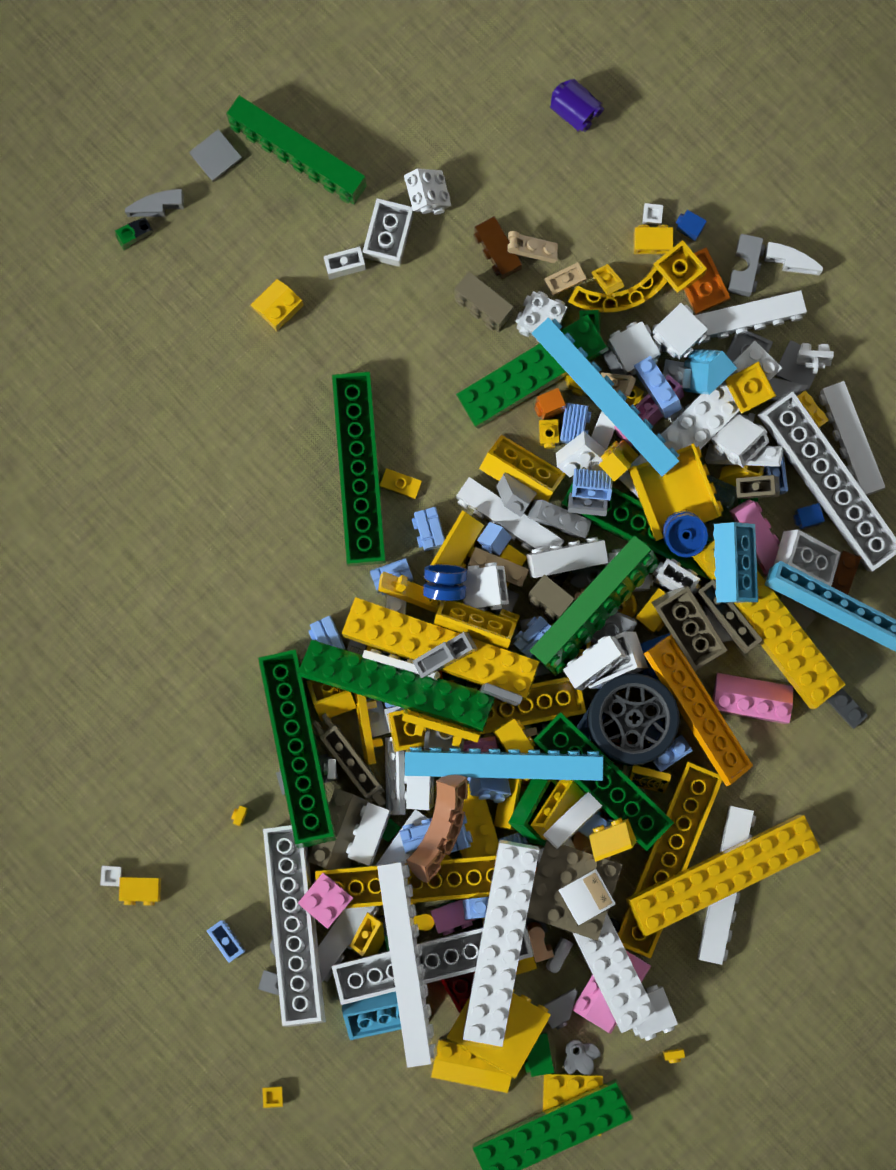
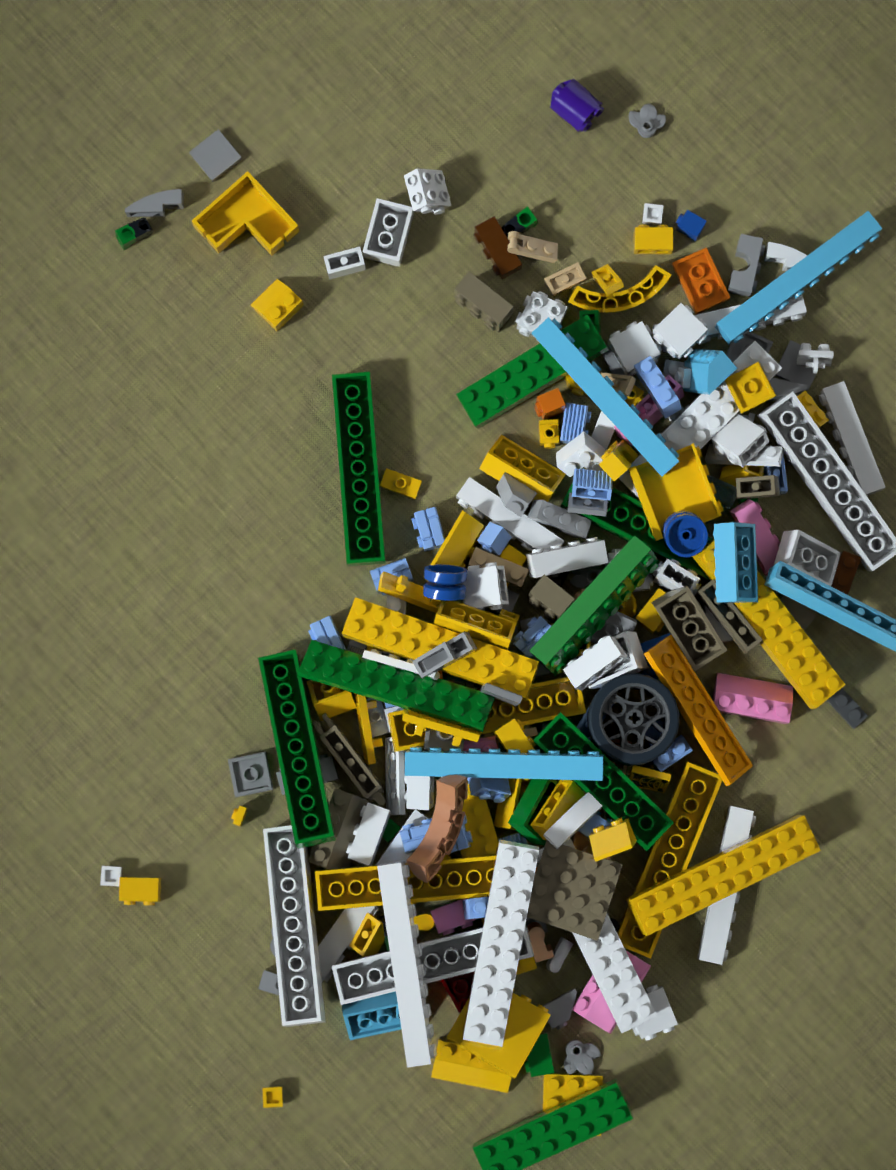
(226, 941): light blue brick -> none
(242, 208): none -> yellow piece
(250, 774): none -> light grey tile
(296, 150): green brick -> none
(325, 900): bright pink plate -> none
(330, 768): white plate -> none
(521, 222): none -> leg
(587, 897): white slope -> none
(647, 118): none -> light grey plate
(674, 1055): yellow plate -> none
(680, 267): yellow slope -> none
(798, 277): none -> medium azure brick
(808, 516): blue brick -> none

